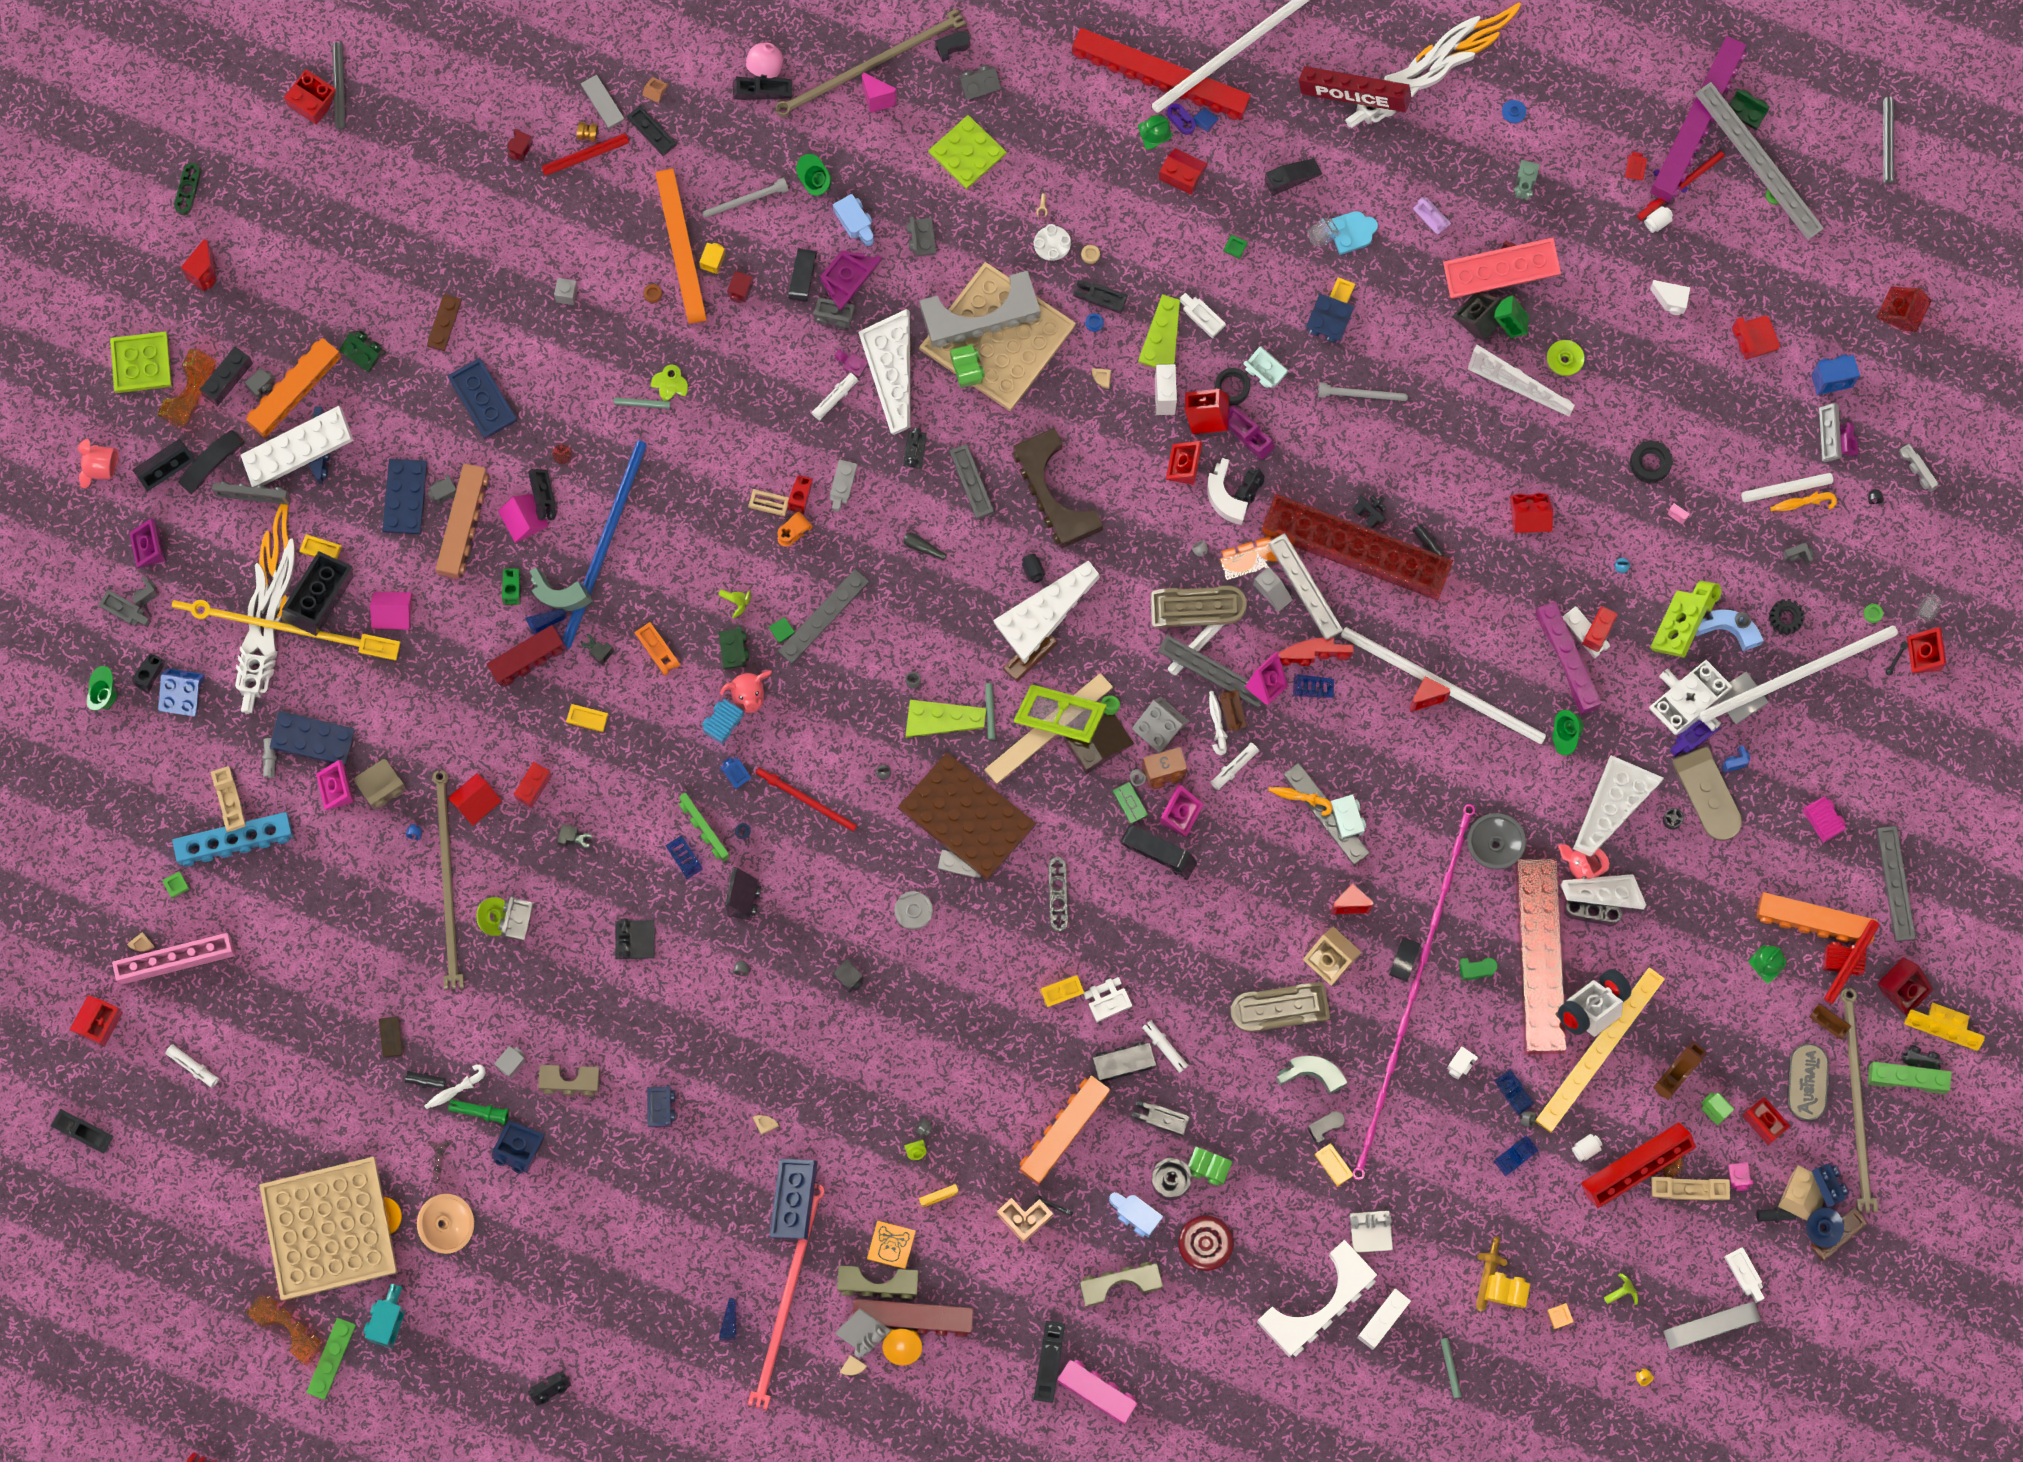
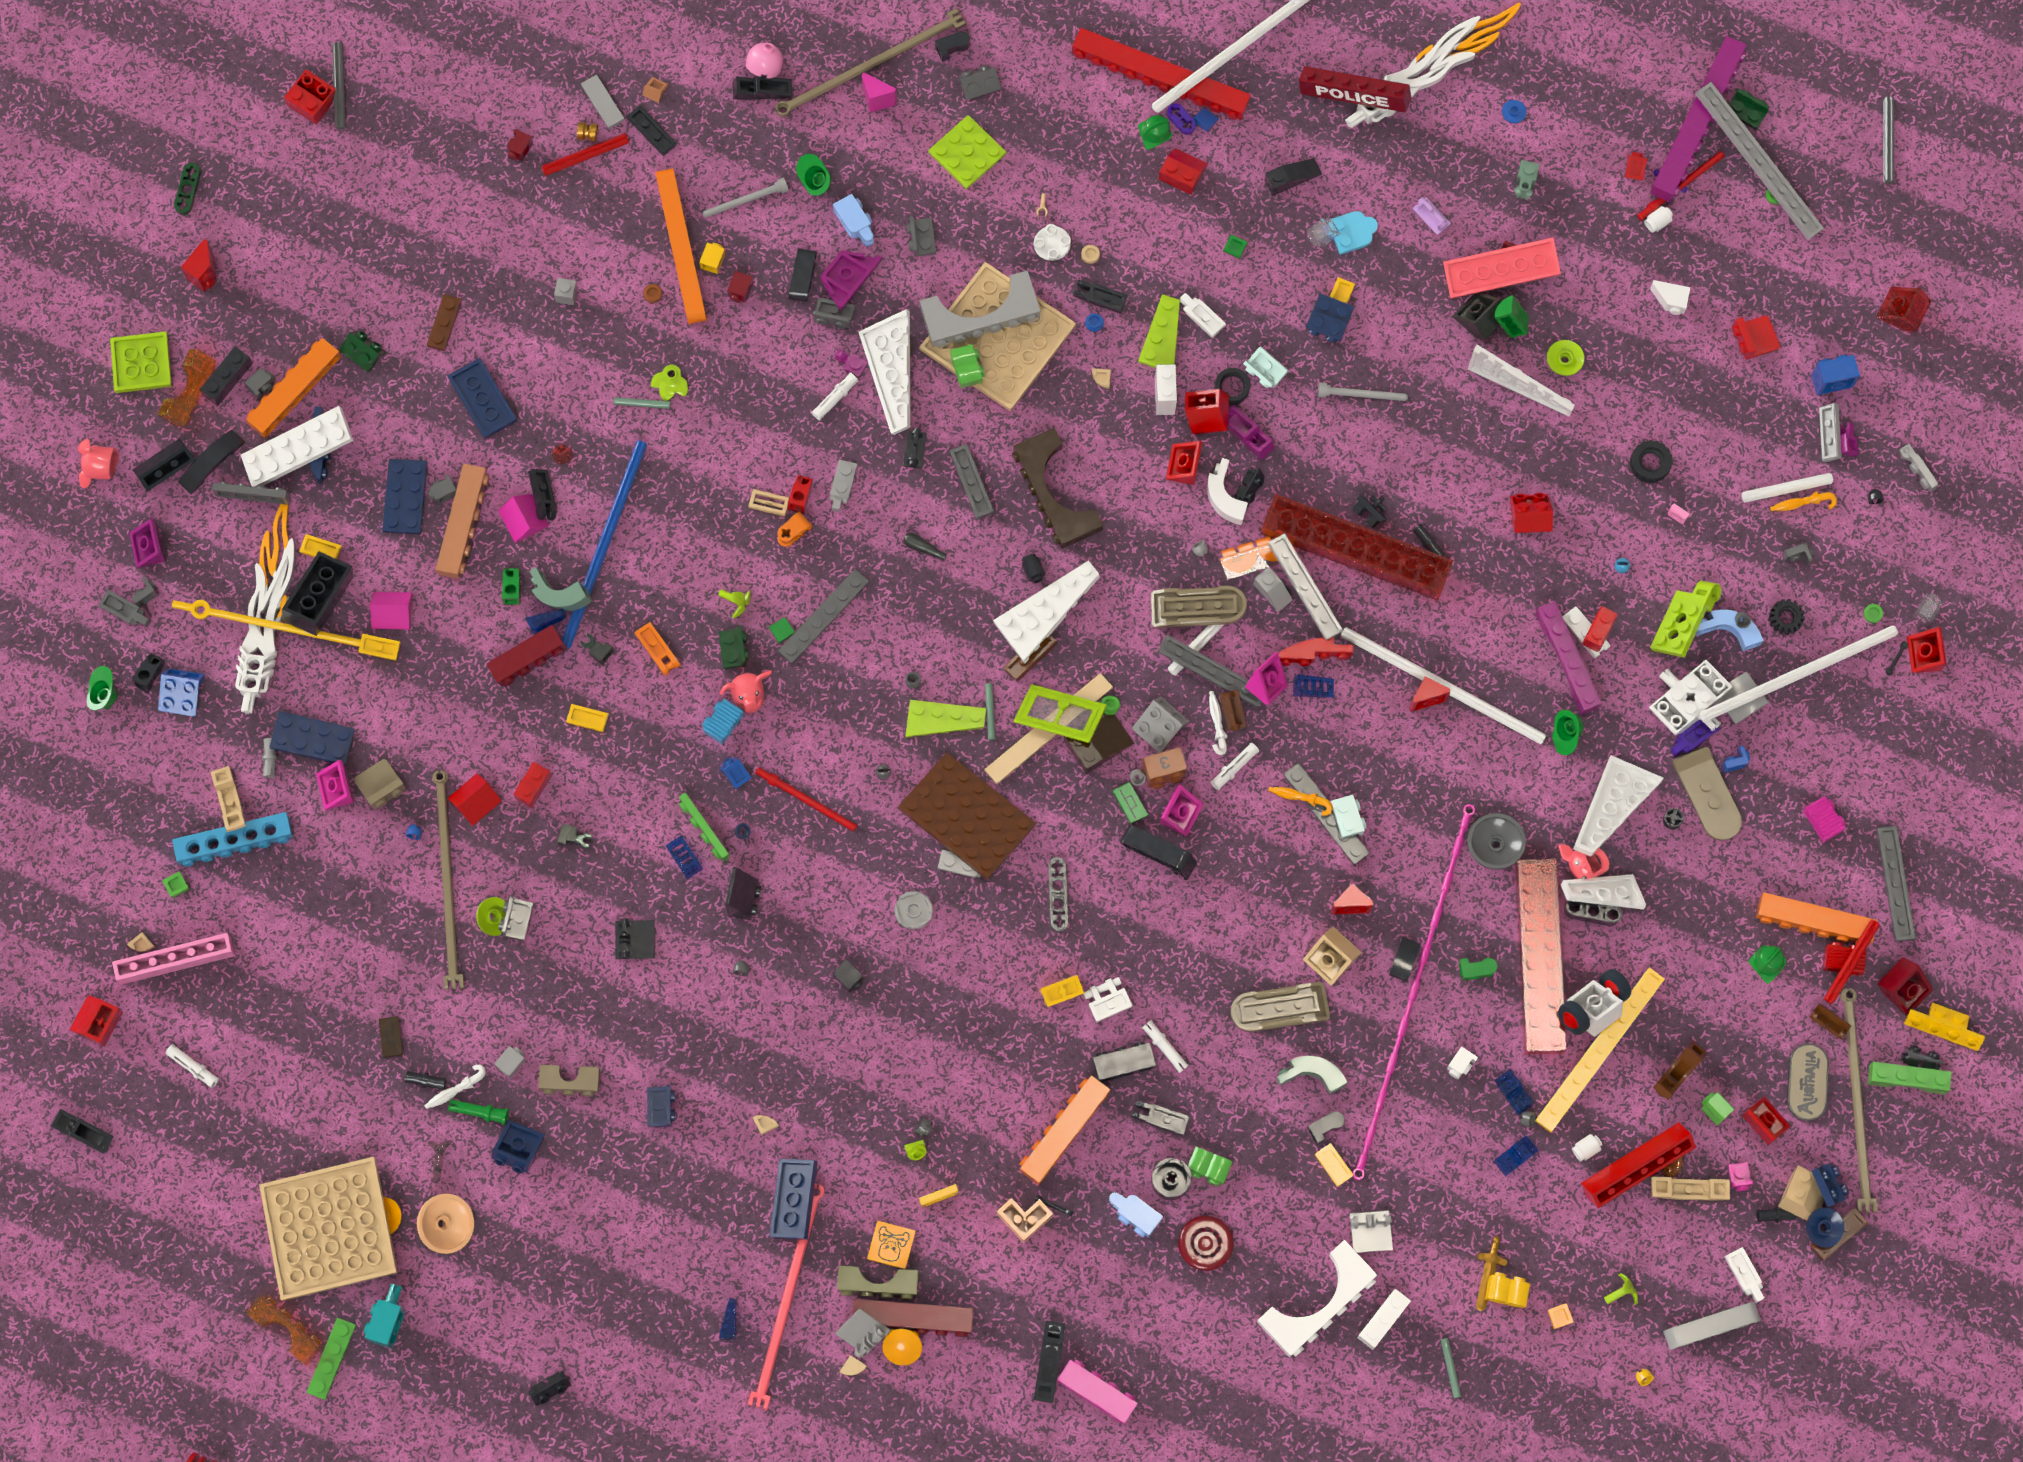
(1145, 1278): arch -> none

